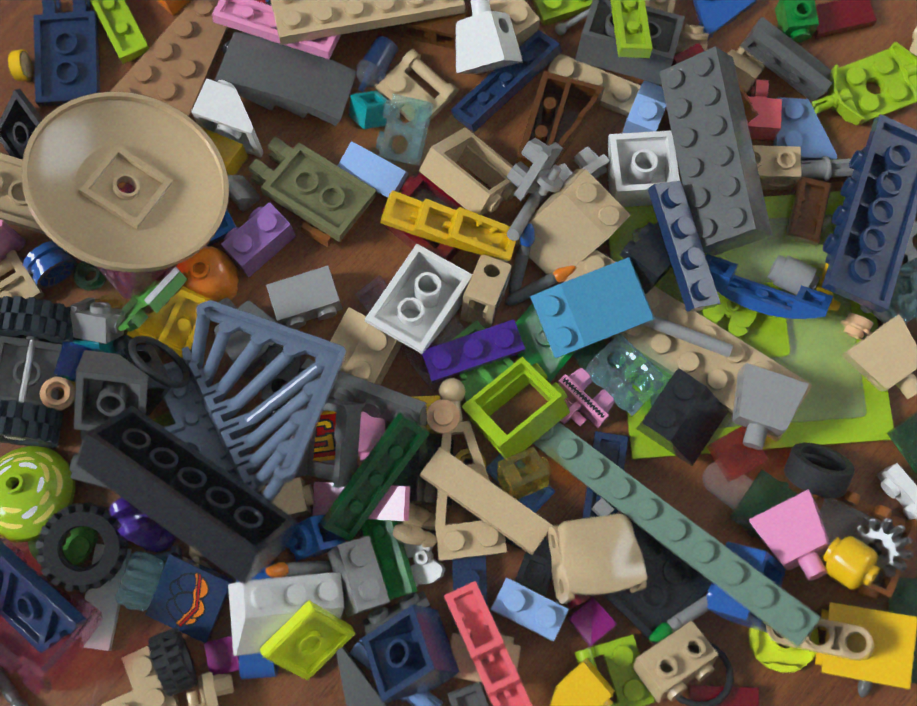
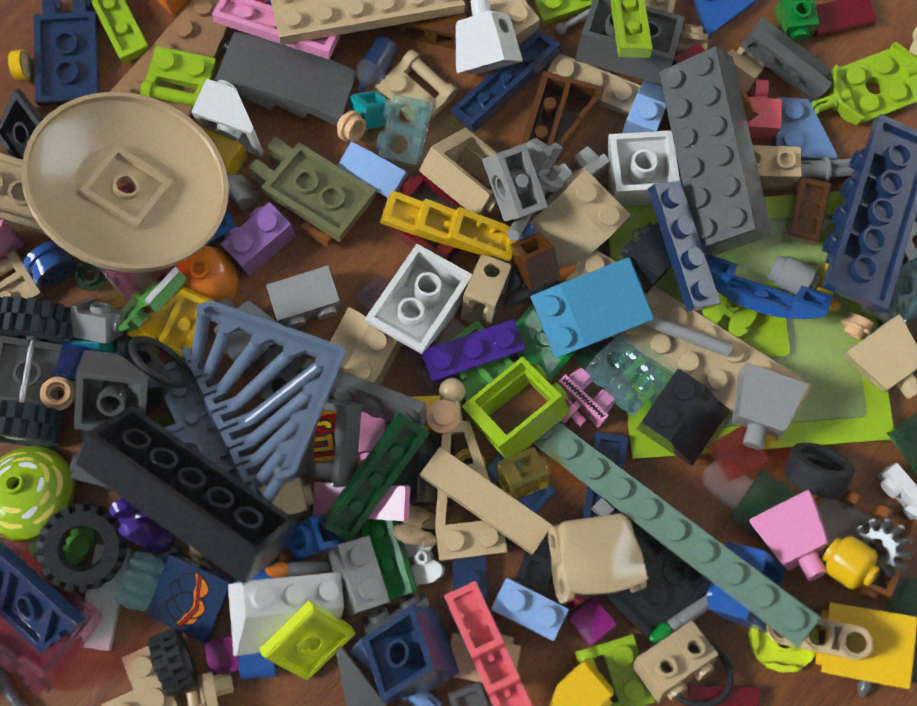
(178, 69): none -> lime plate
(351, 126): none -> light nougat plate
(514, 182): none -> light grey brick
(535, 261): none -> reddish brown brick

